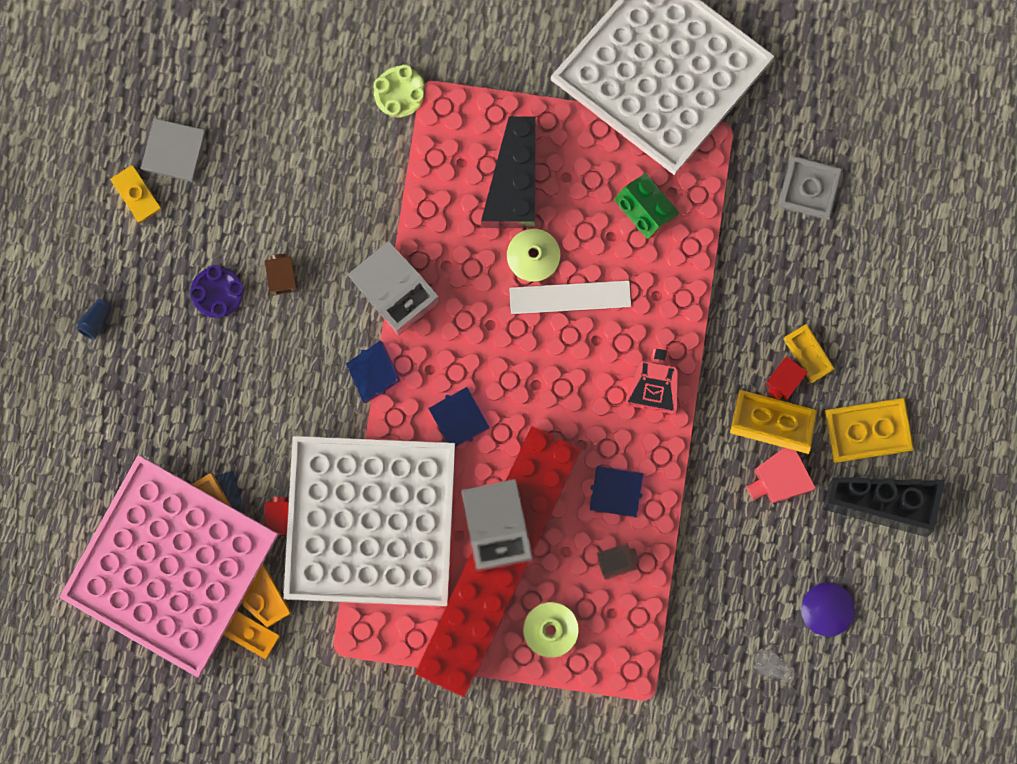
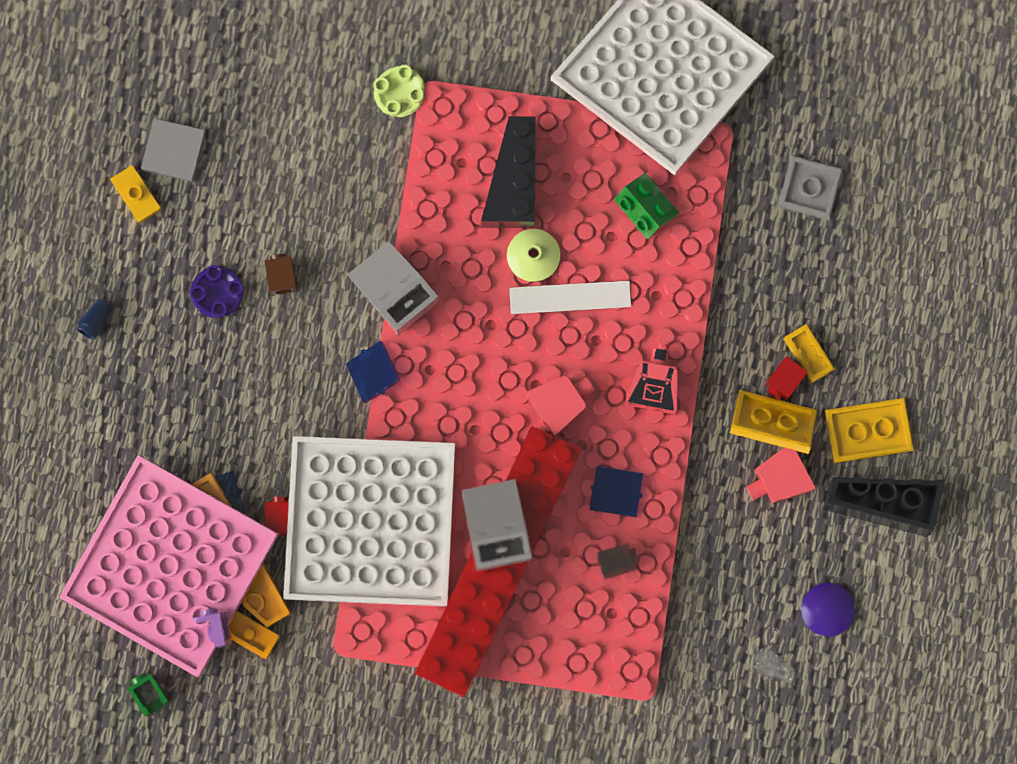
(148, 693): none -> green window
(219, 629): none -> medium lavender bracket
(459, 417): clear blue piece -> none
(560, 402): none -> coral torso
(561, 619): yellowish green dish -> none

